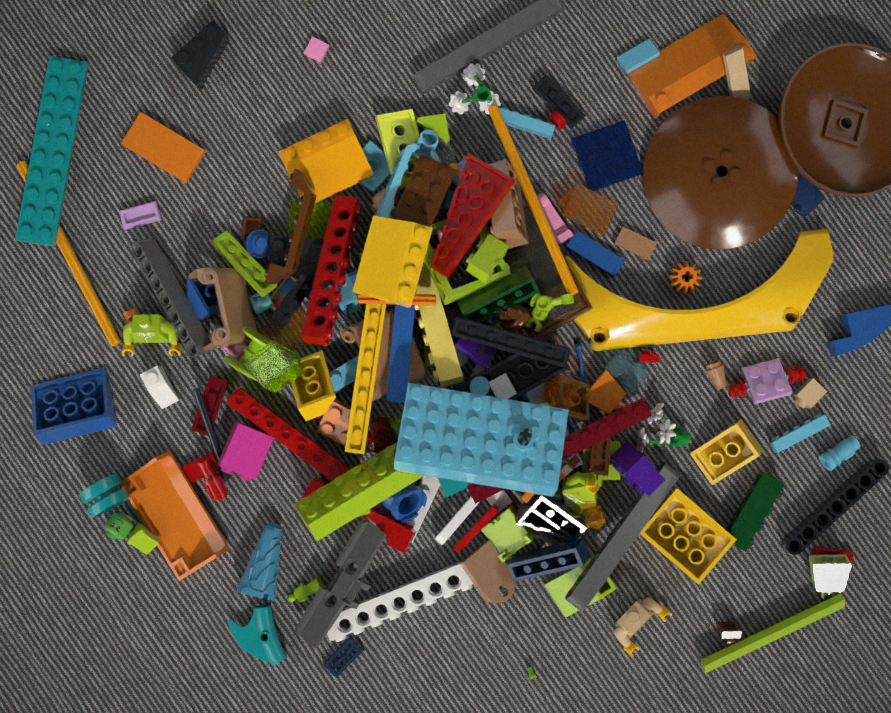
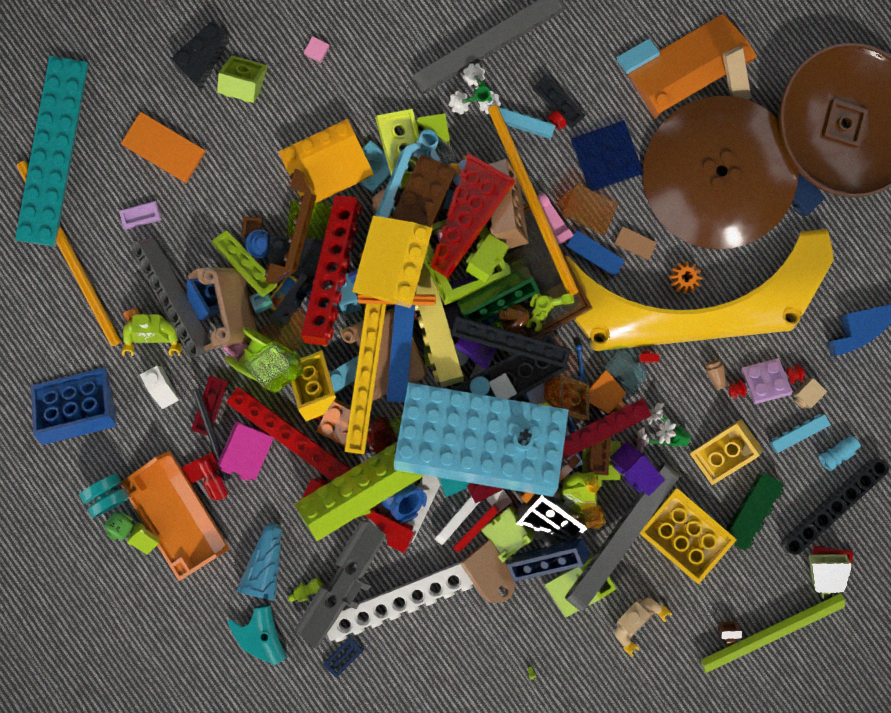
(241, 79): none -> lime slope

